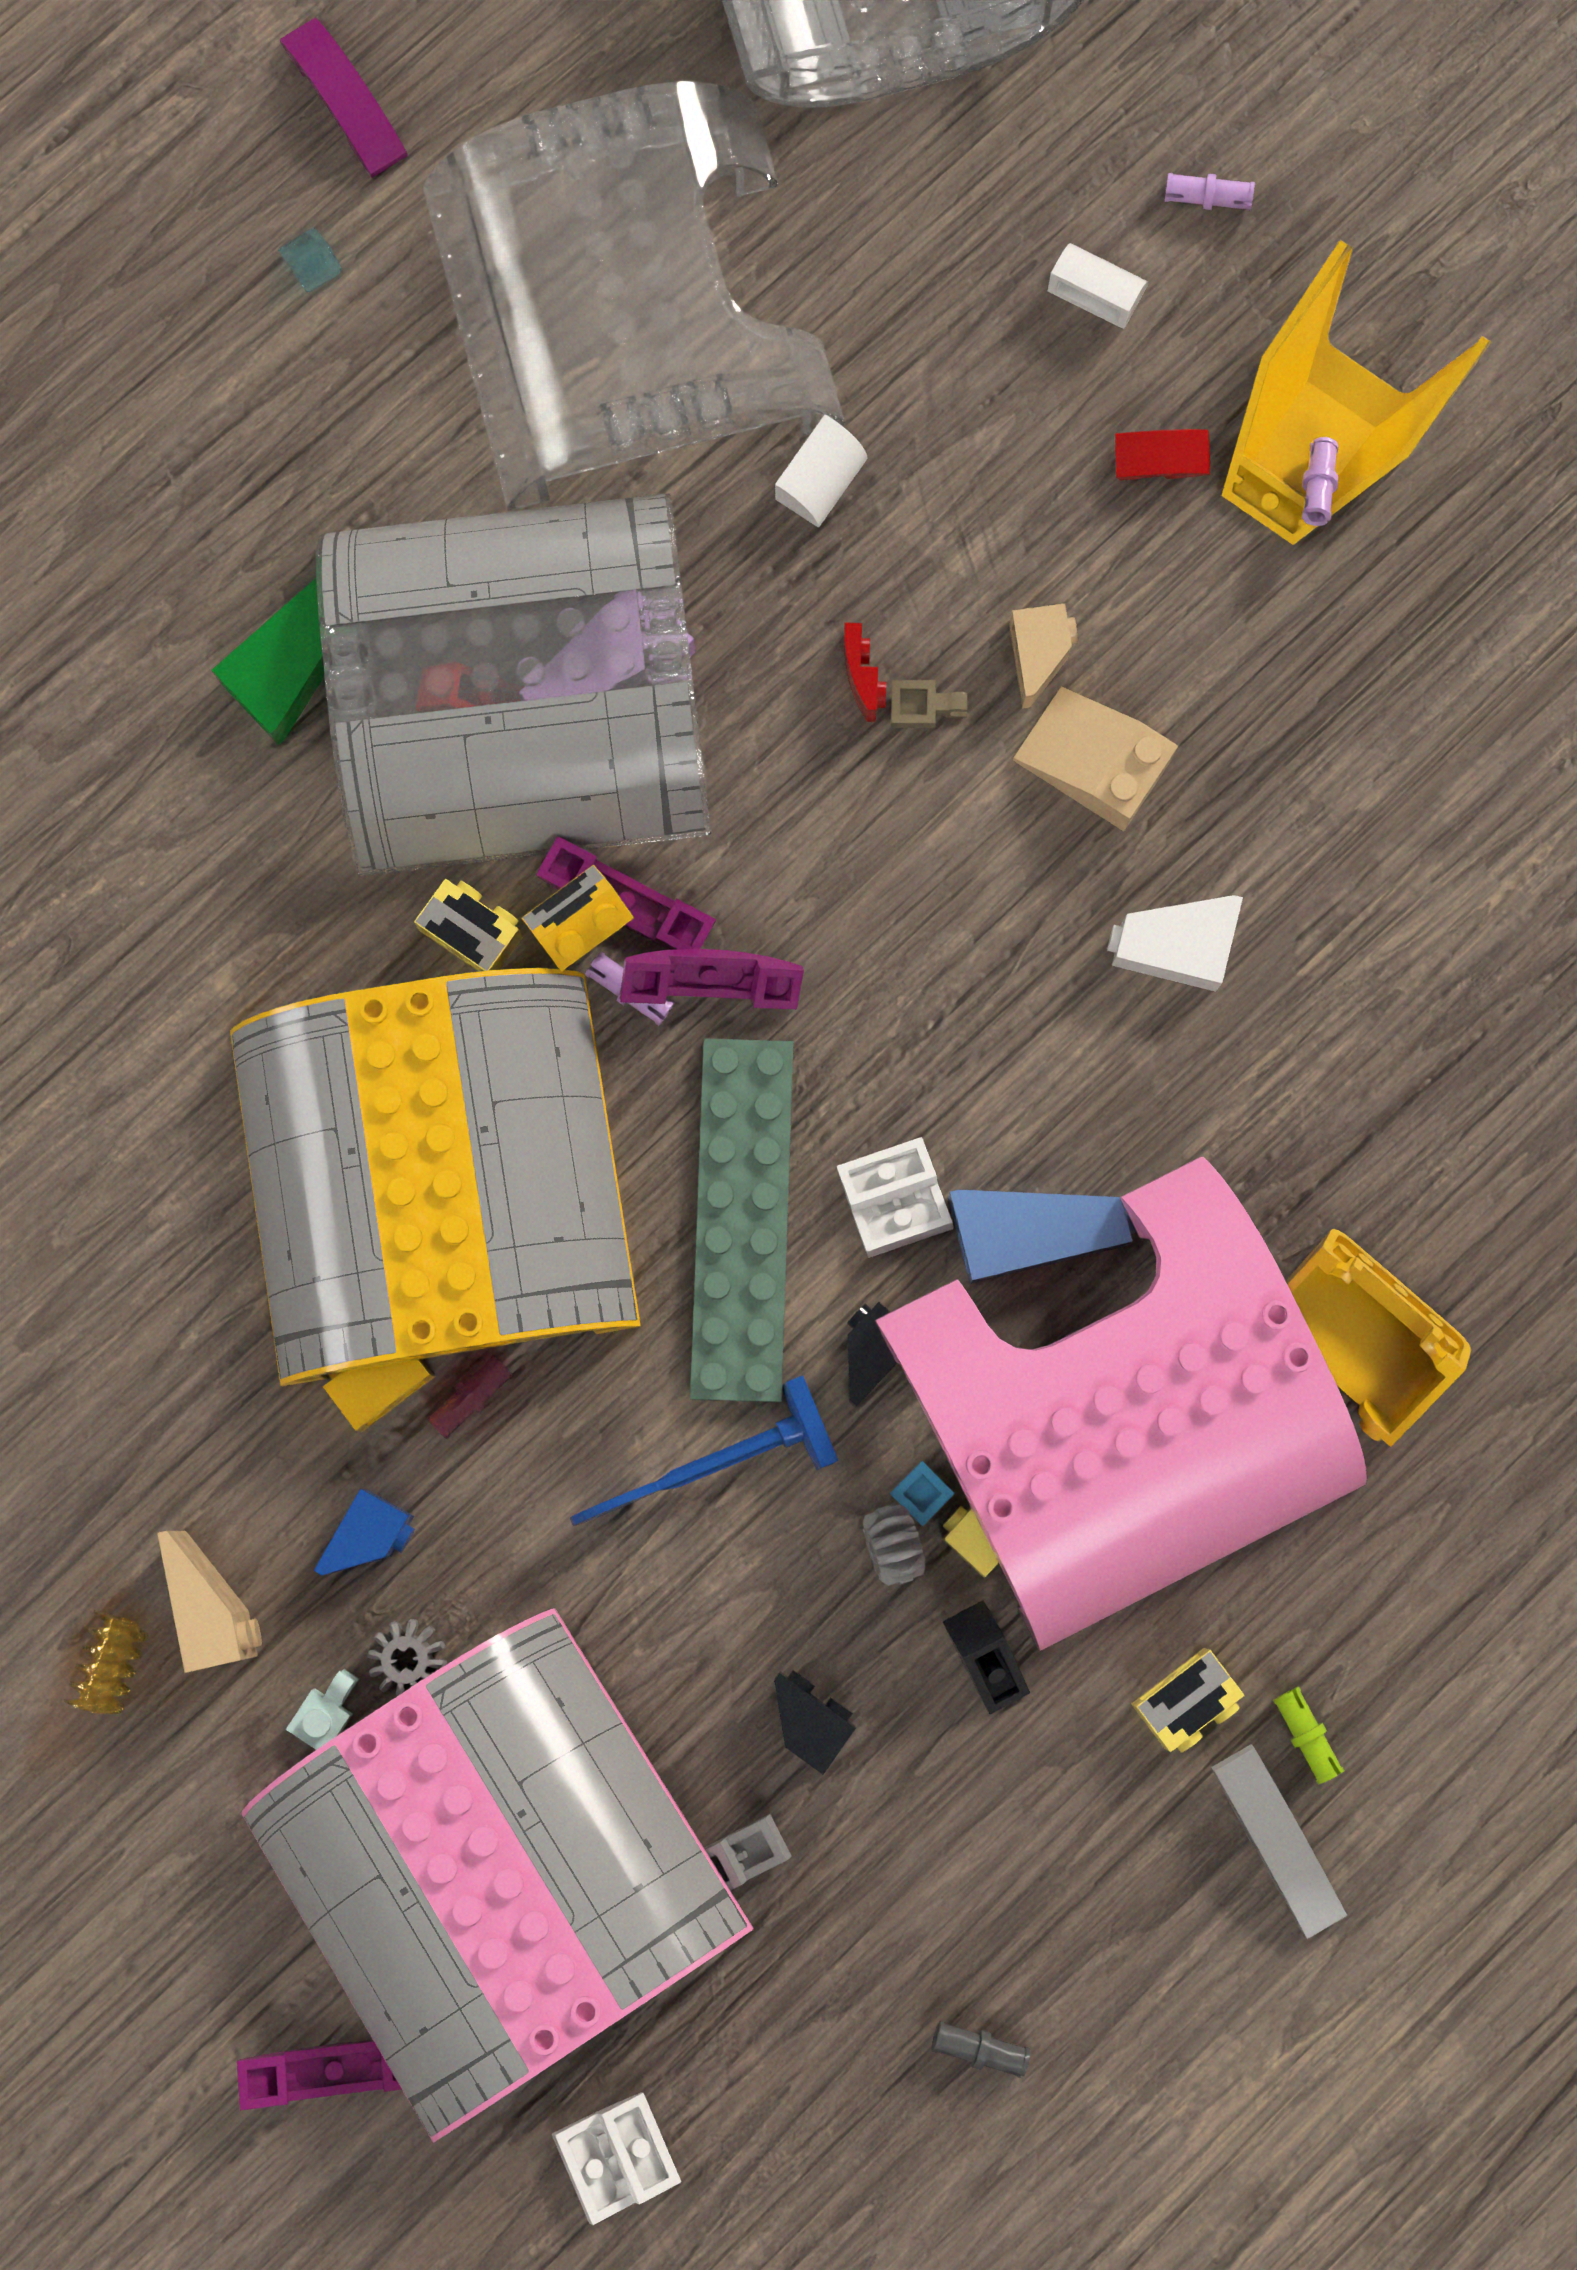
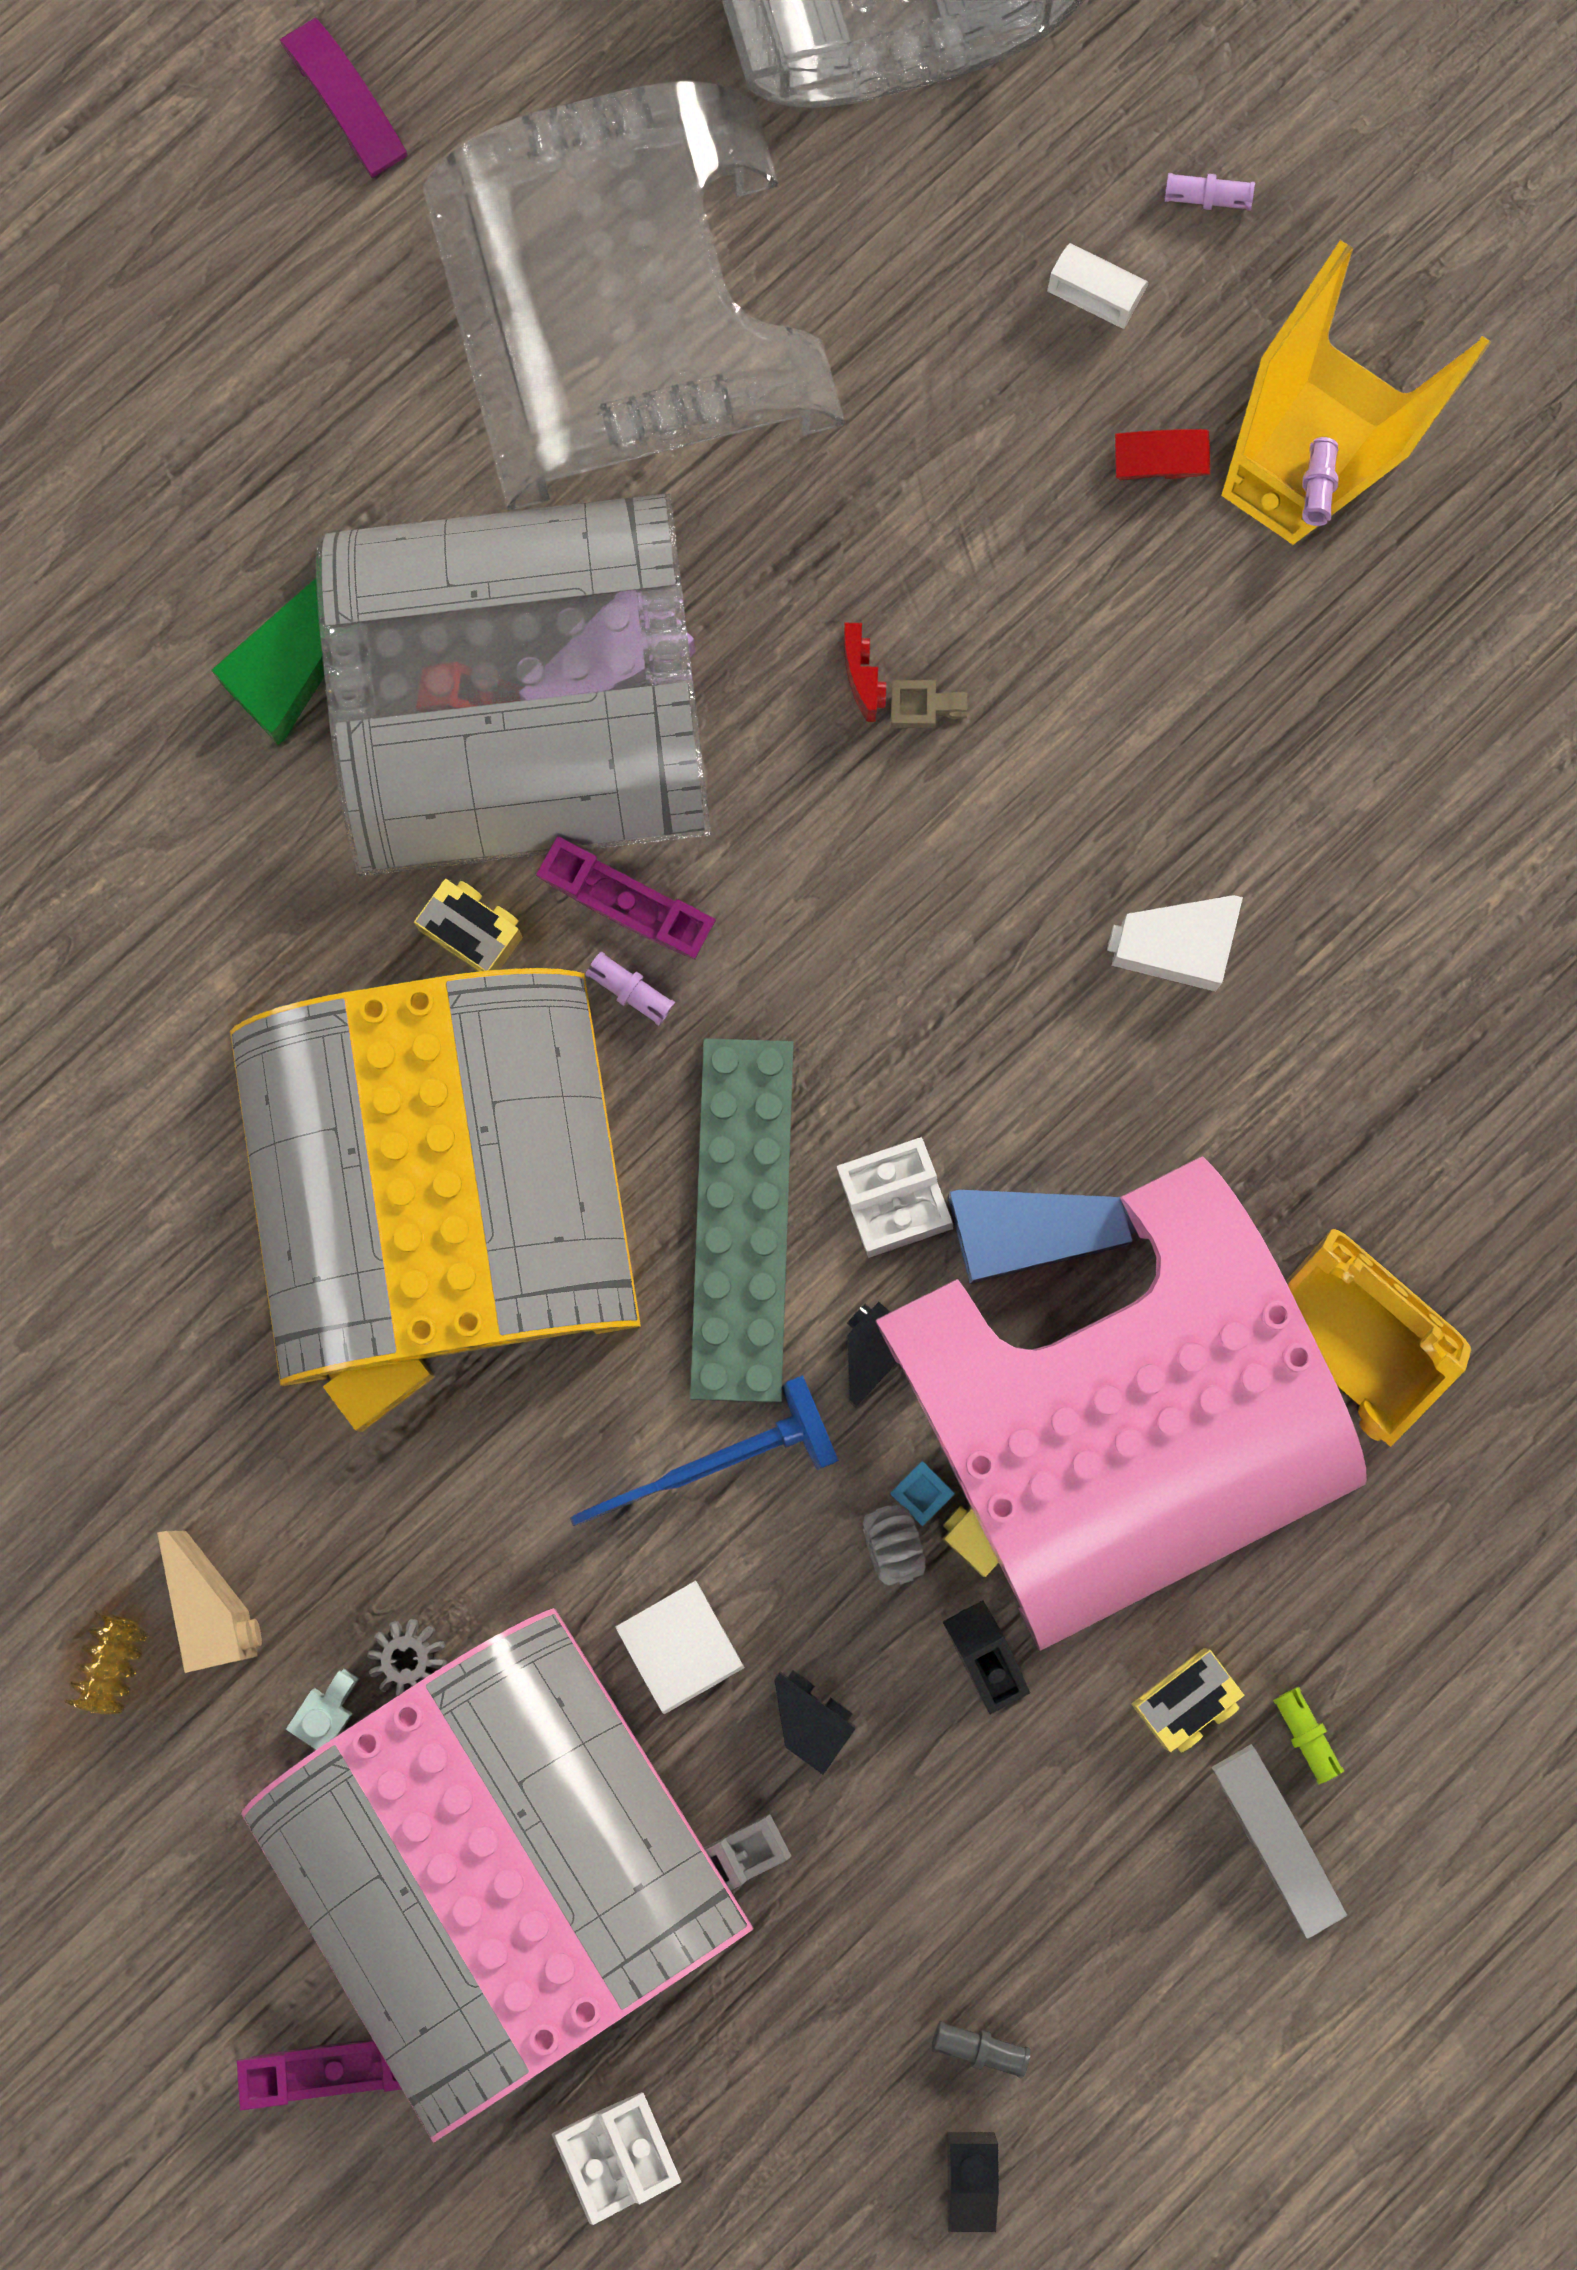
(311, 259): clear light blue slope -> none
(366, 1534): blue slope -> none
(470, 1397): clear pink pin -> none
(577, 917): yellow brick -> none
(679, 1647): none -> white slope
(711, 974): magenta slope -> none
(820, 471): white brick -> none
(972, 2181): none -> black slope
(1040, 647): tan slope -> none
(1096, 756): tan slope -> none

